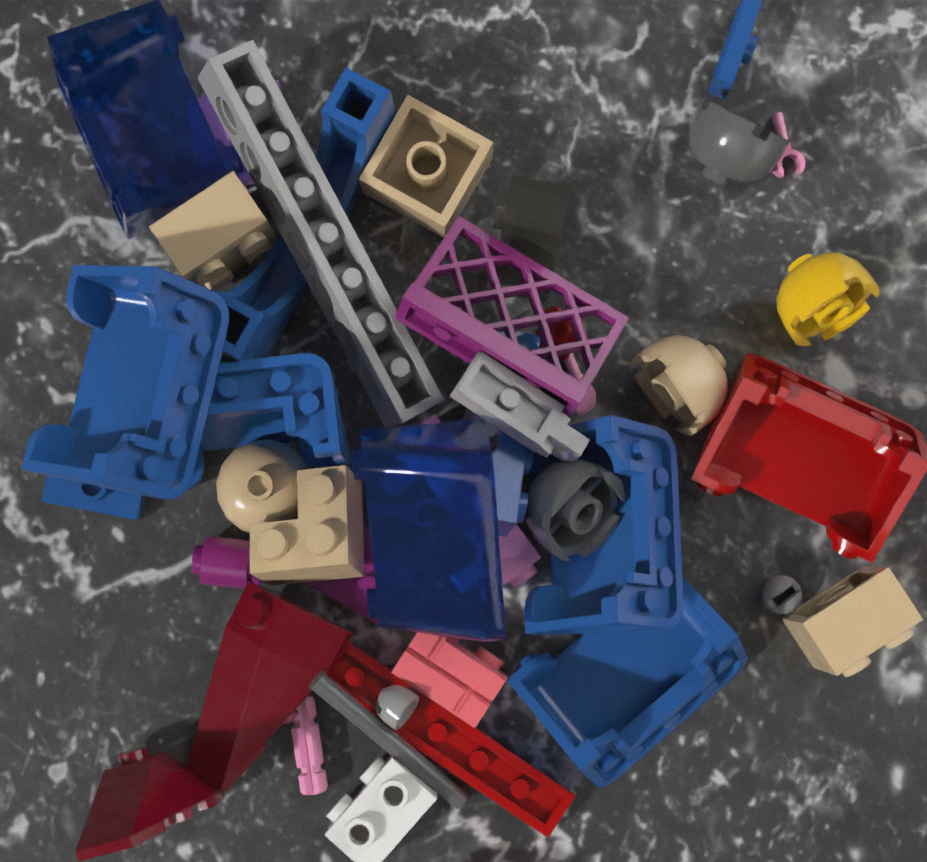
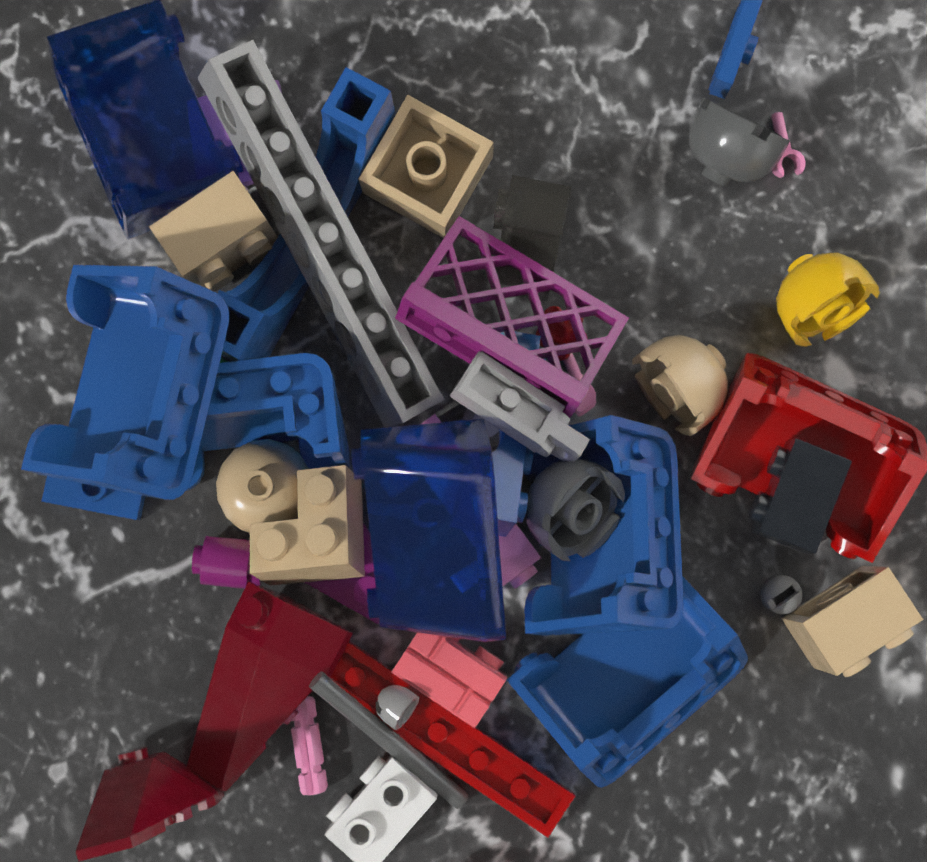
(799, 495): none -> black brick

